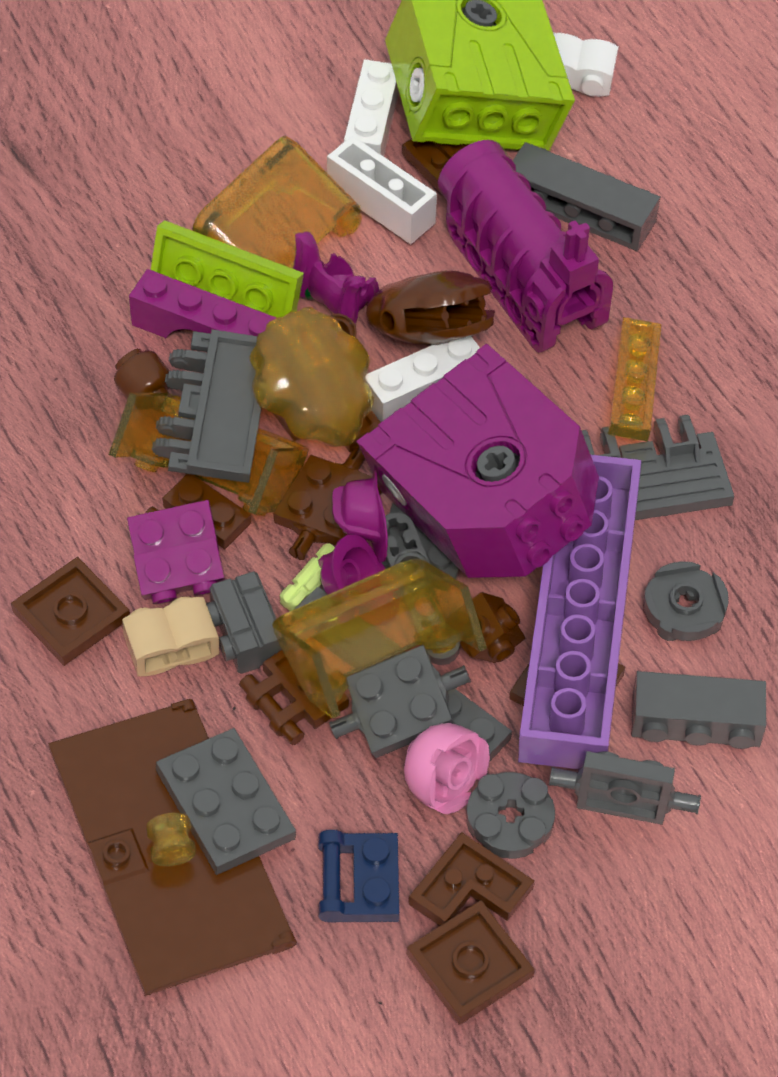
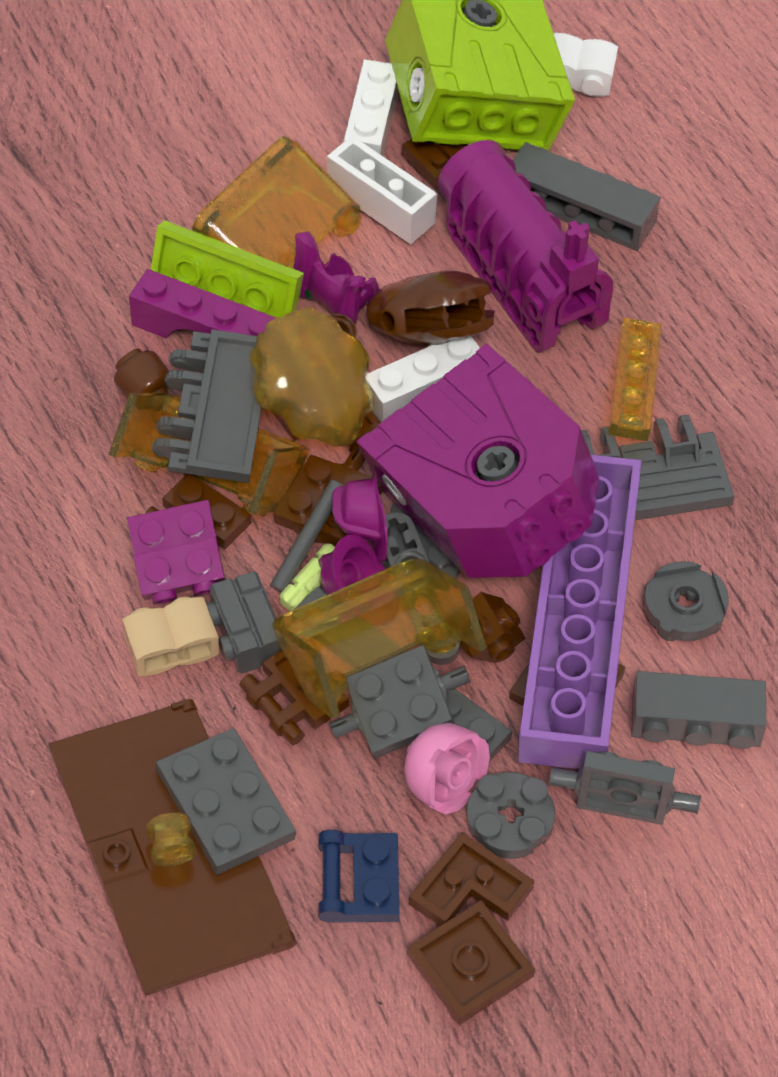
(70, 610): reddish brown plate -> none
(305, 539): none -> dark grey bar

